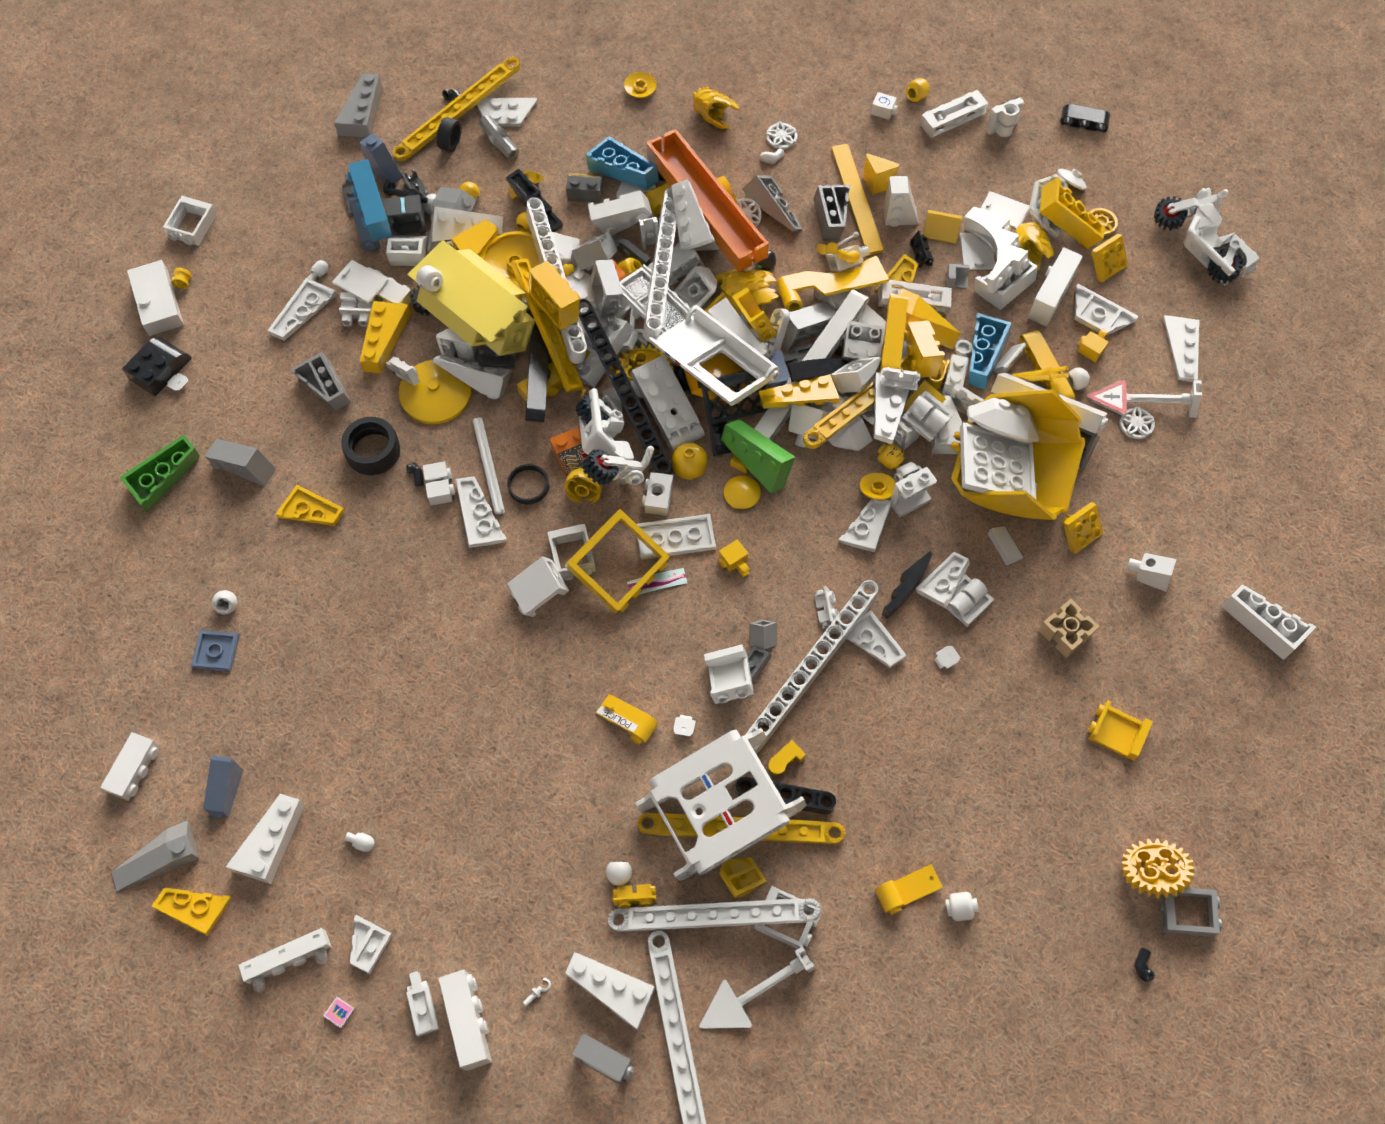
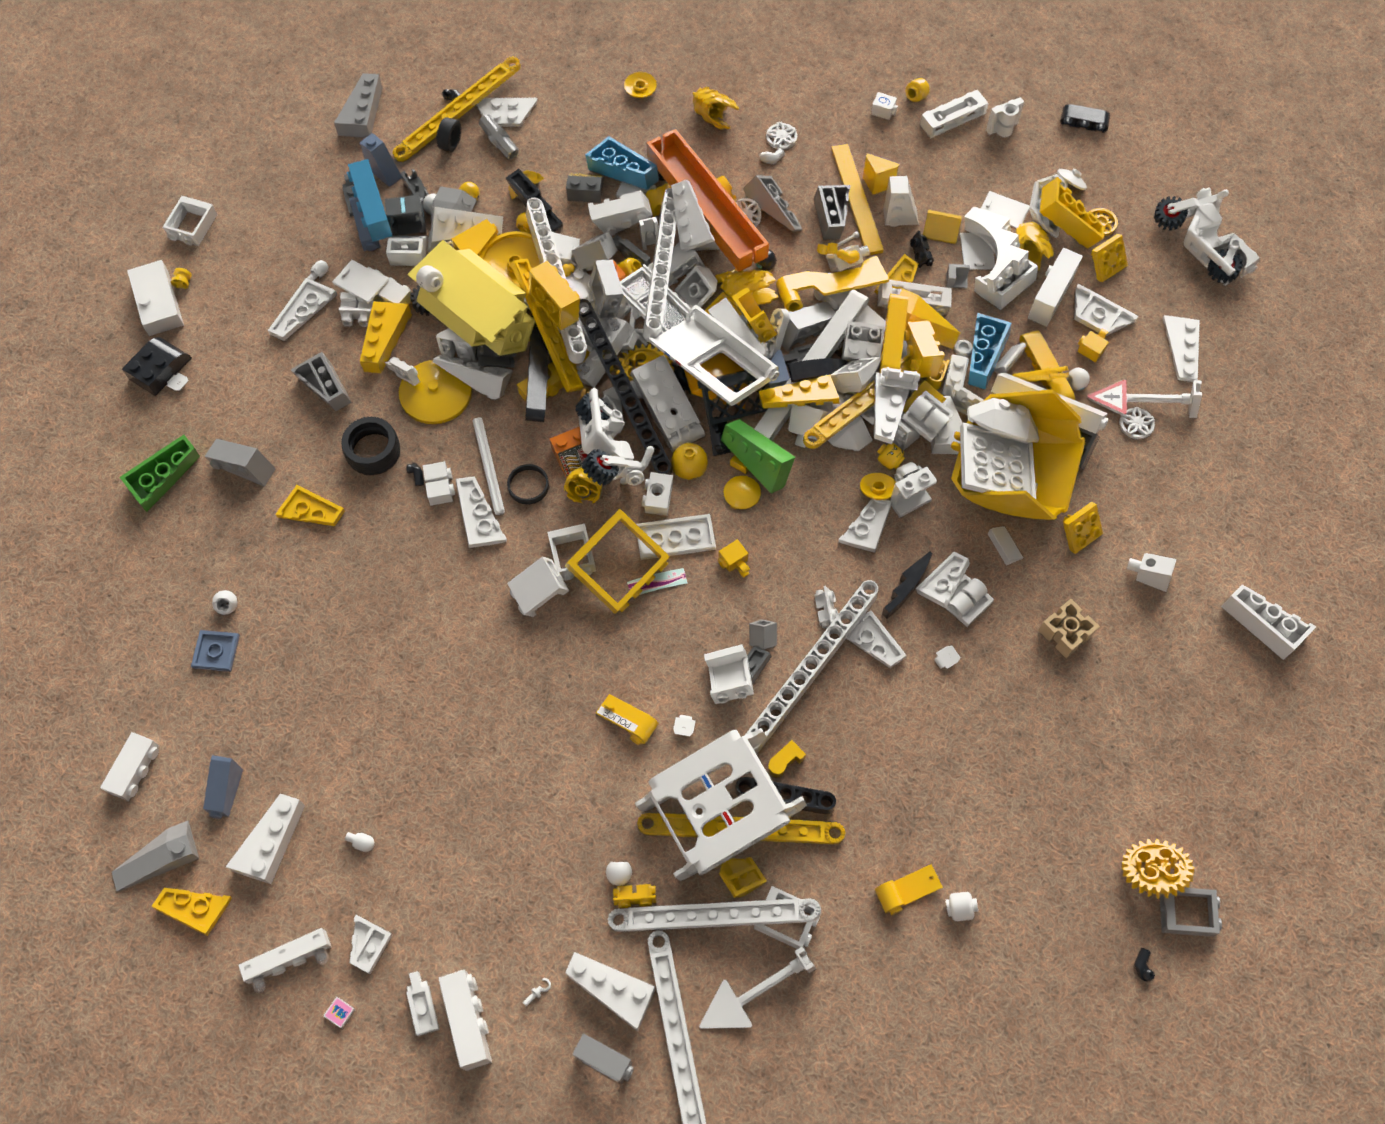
(390, 189): black hinge -> none
(1119, 731): yellow panel -> none

